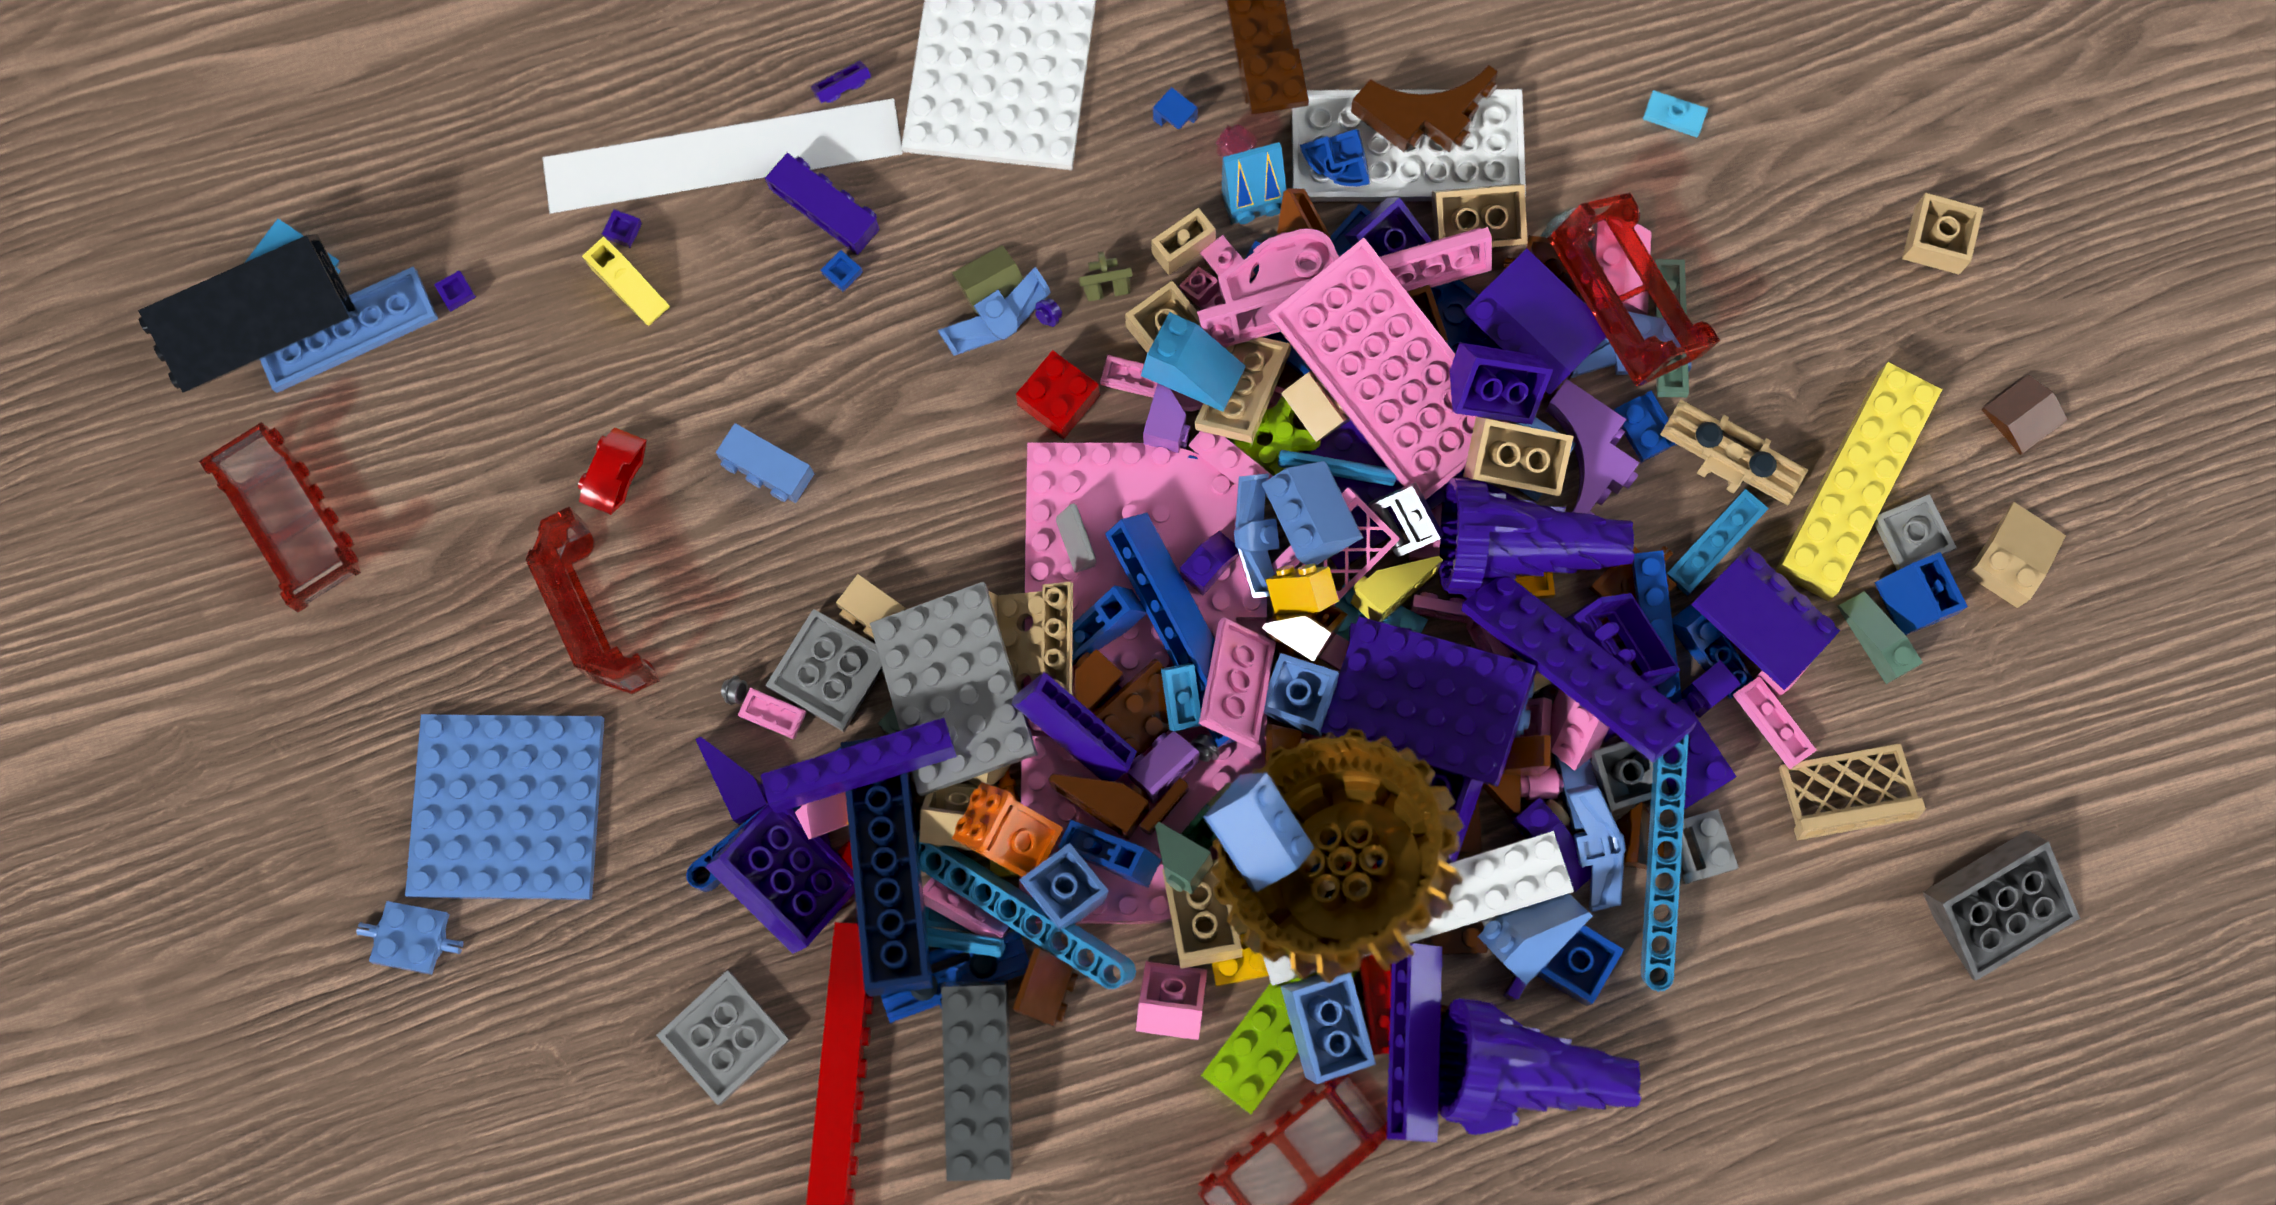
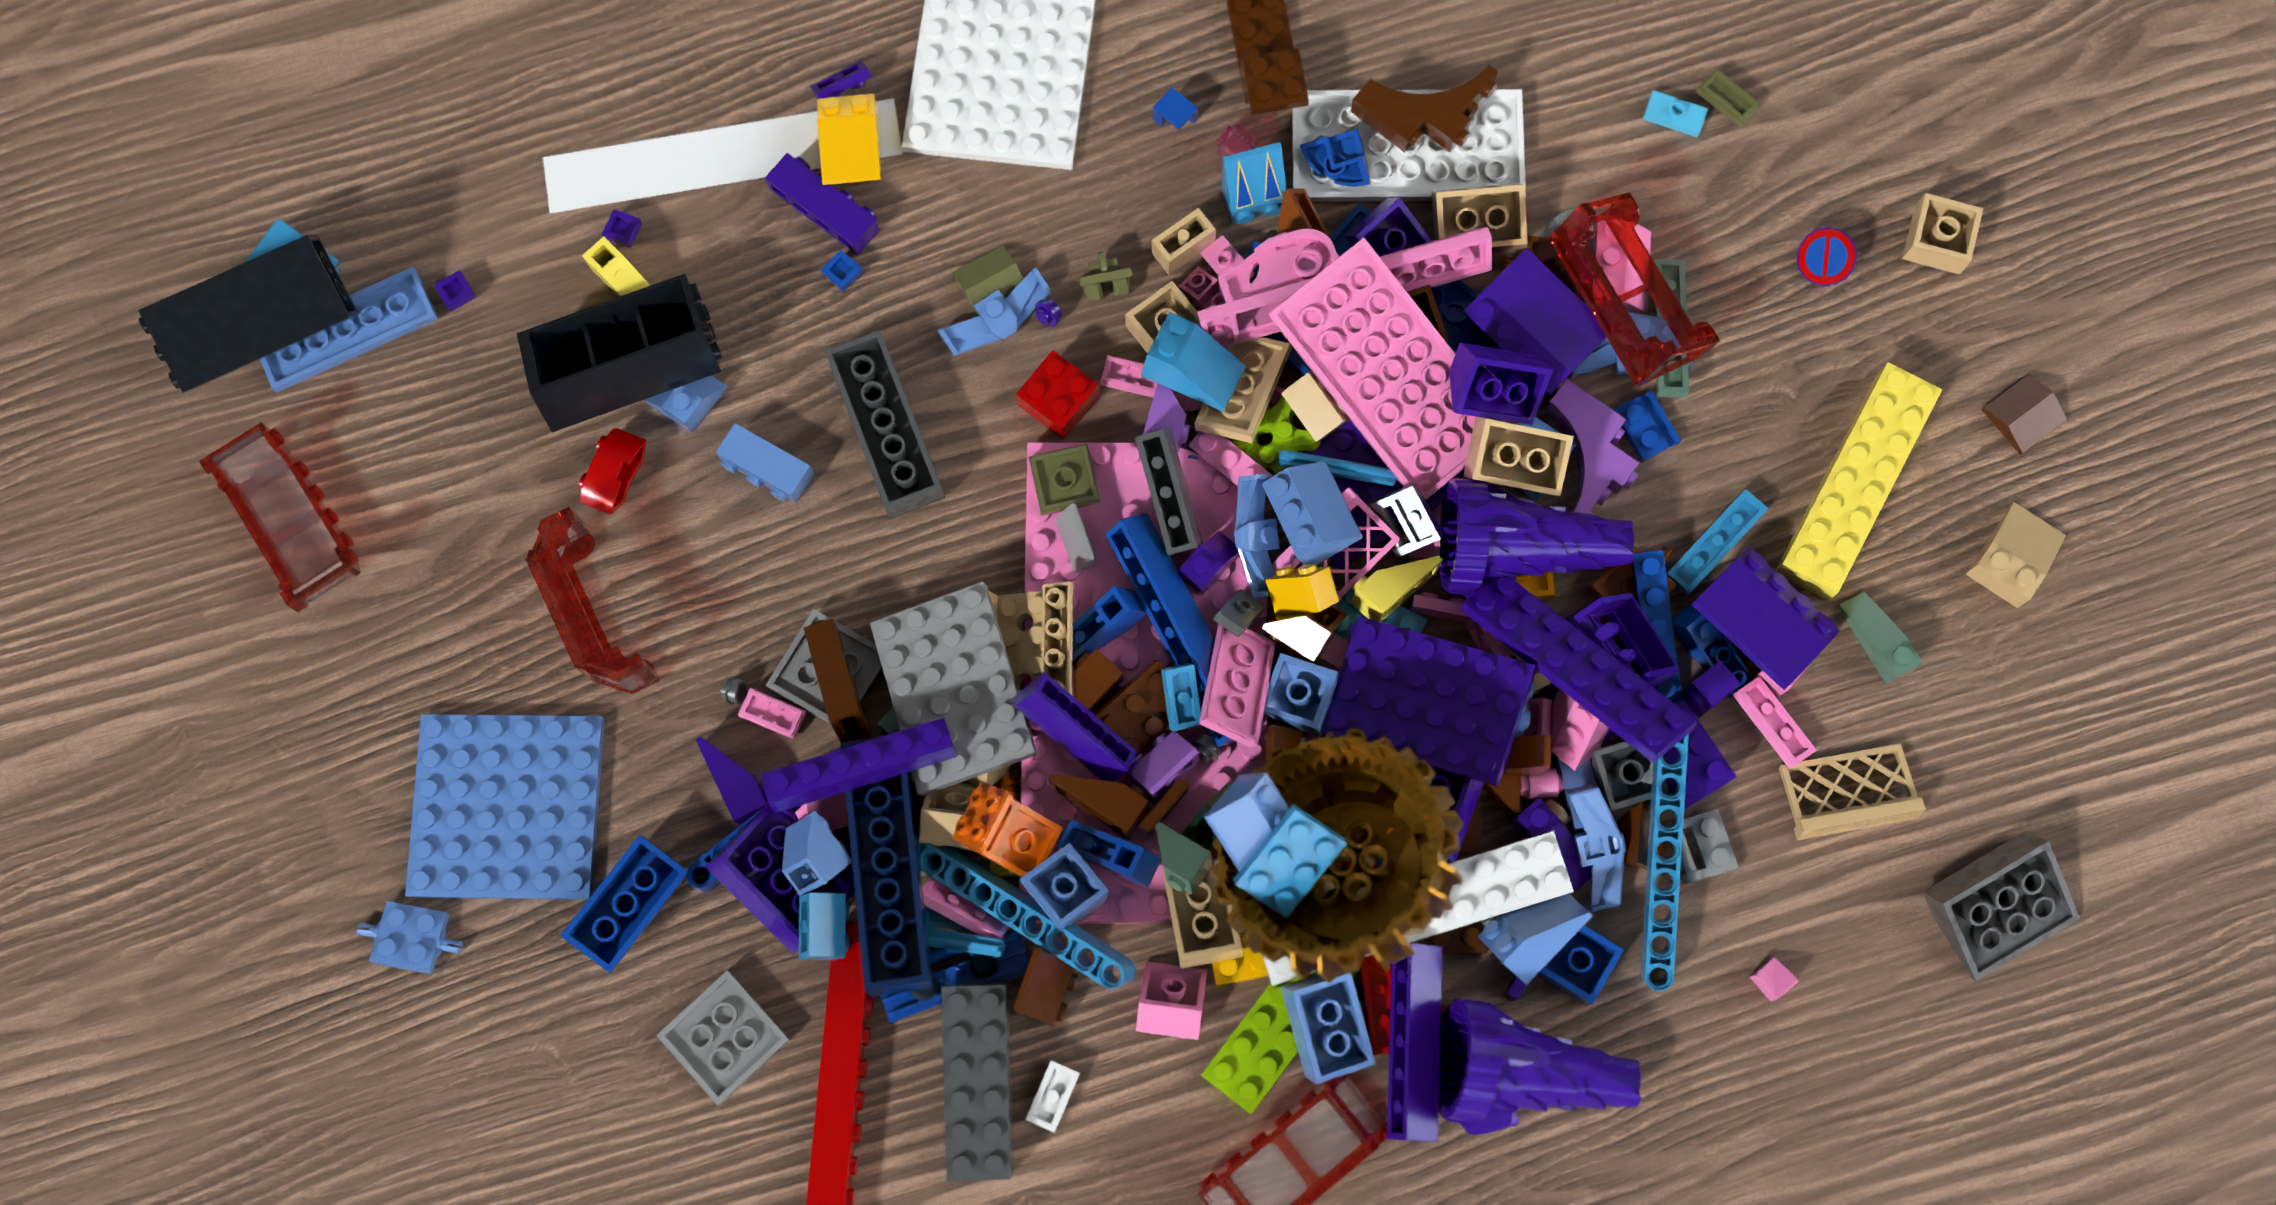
(619, 352): none -> black container
(624, 903): none -> blue slope
(690, 402): none -> medium blue slope
(812, 854): none -> medium blue slope
(823, 926): none -> dark azure brick
(836, 681): none -> reddish brown slope
(849, 139): none -> yellow slope
(866, 604): tan brick -> none
(885, 424): none -> dark grey brick
(1052, 1096): none -> white plate
(1064, 479): none -> olive tile
(1169, 491): none -> dark grey brick
(1239, 613): none -> dark grey plate
(1290, 861): none -> dark azure plate
(1728, 98): none -> olive plate
(1729, 460): tan piece -> none
(1774, 979): none -> bright pink slope
(1826, 256): none -> piece
(1914, 532): light grey plate -> none
(1921, 594): blue slope -> none

